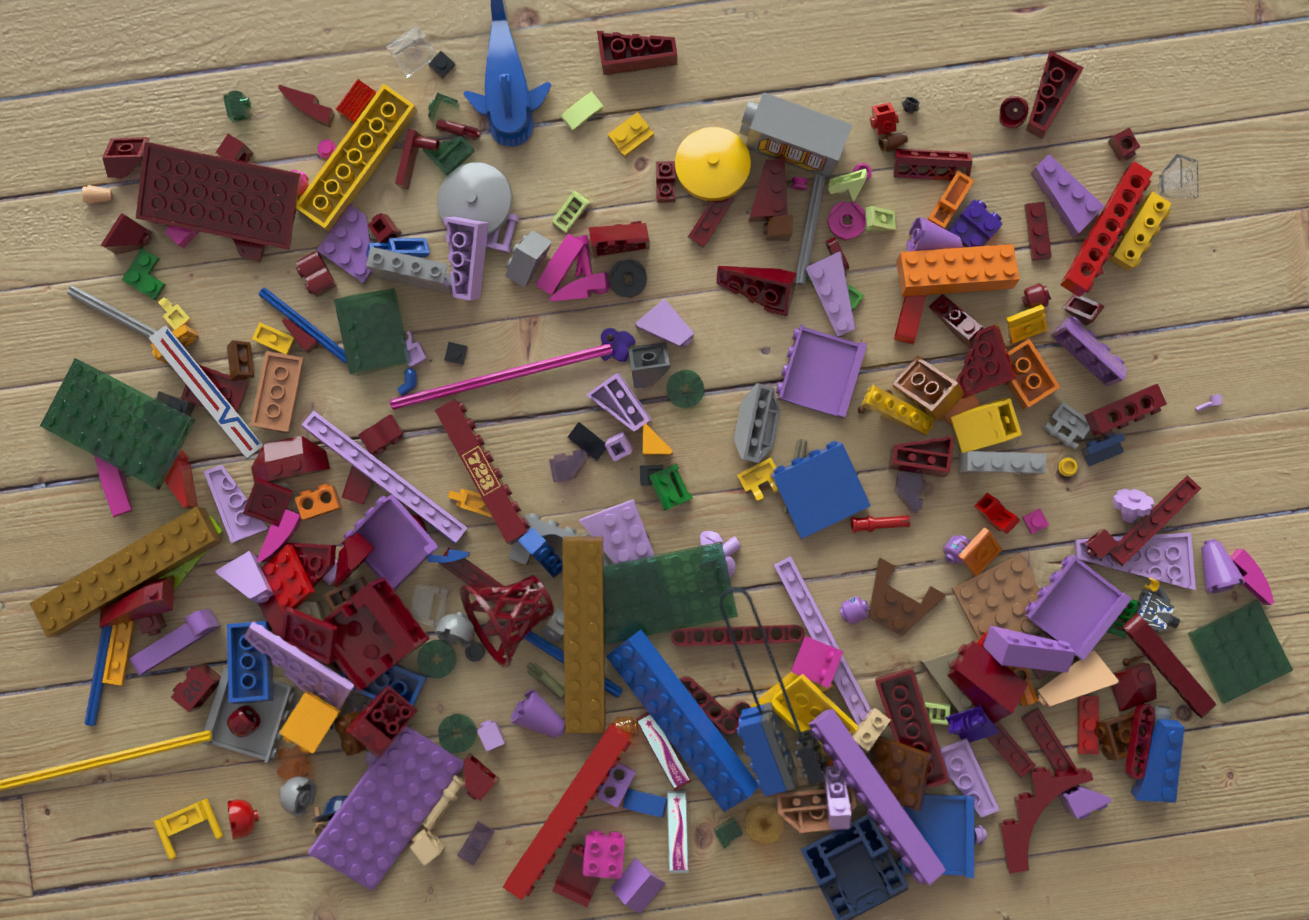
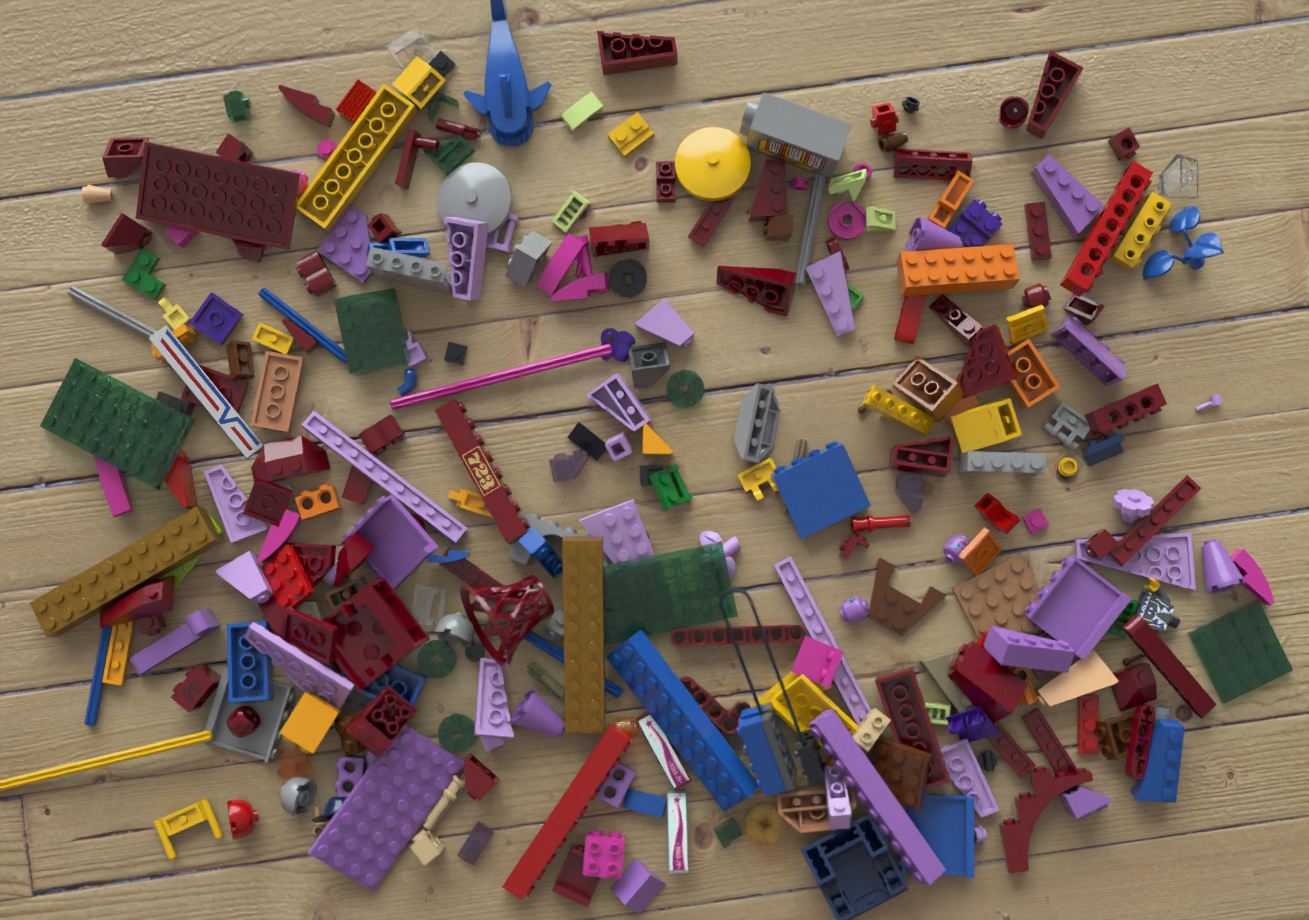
(216, 318): none -> dark purple plate
(347, 775): none -> medium lavender brick
(419, 82): none -> yellow slope
(492, 712): none -> lavender wing
(821, 371): medium lavender panel -> none
(847, 546): none -> dark red bracket
(987, 760): none -> black plate
(1204, 247): none -> blue plant

